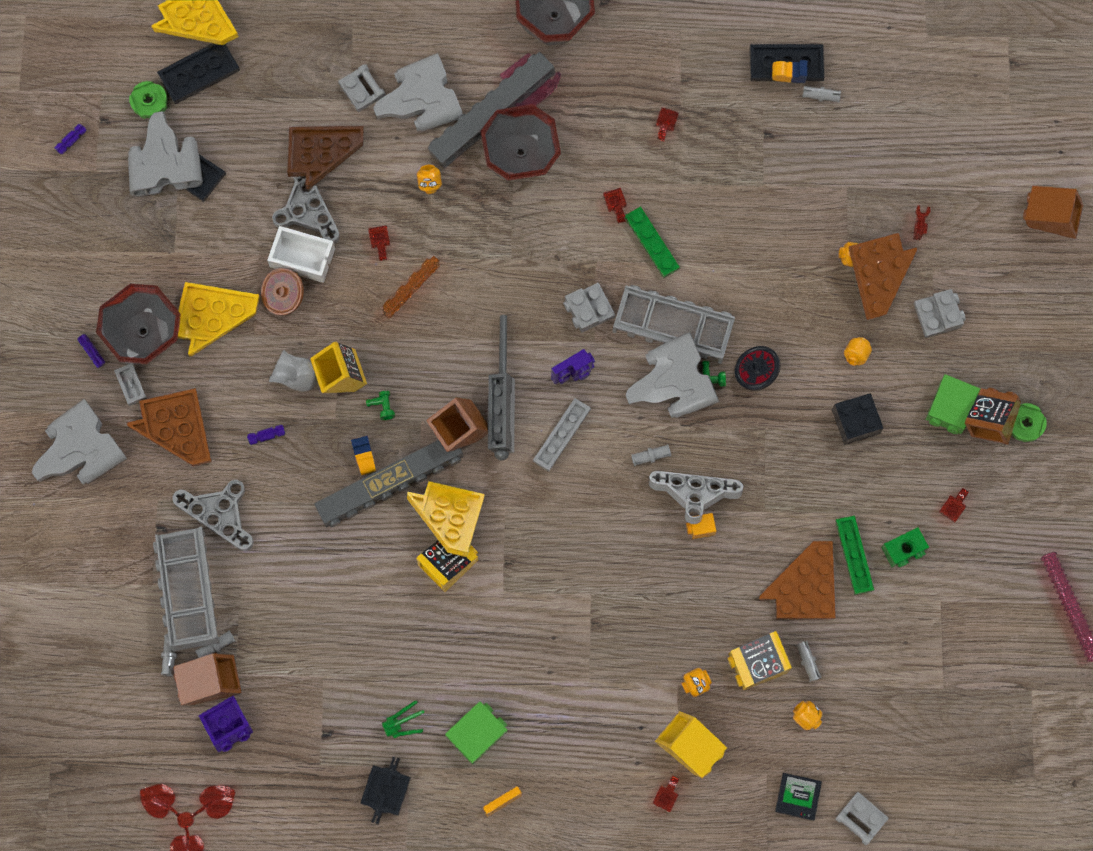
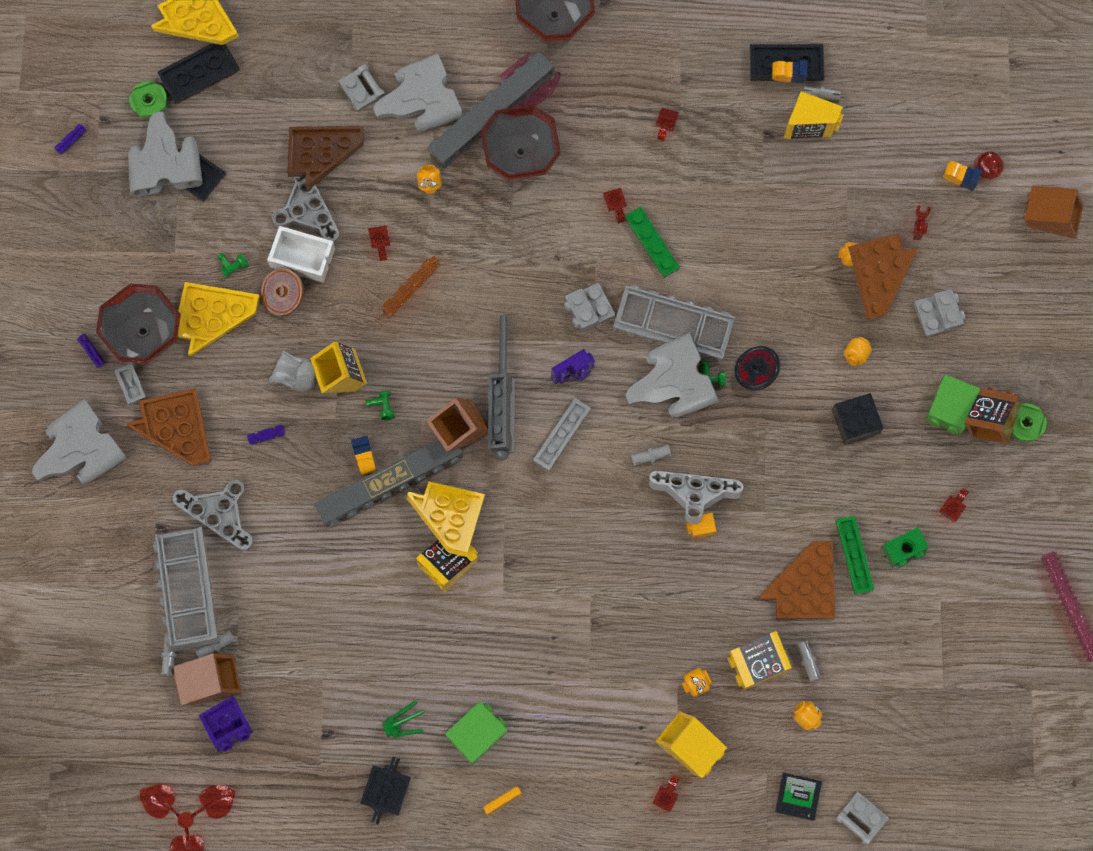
(229, 268): none -> green piece
(813, 118): none -> yellow slope
(962, 175): none -> leg
(990, 164): none -> clear red hair

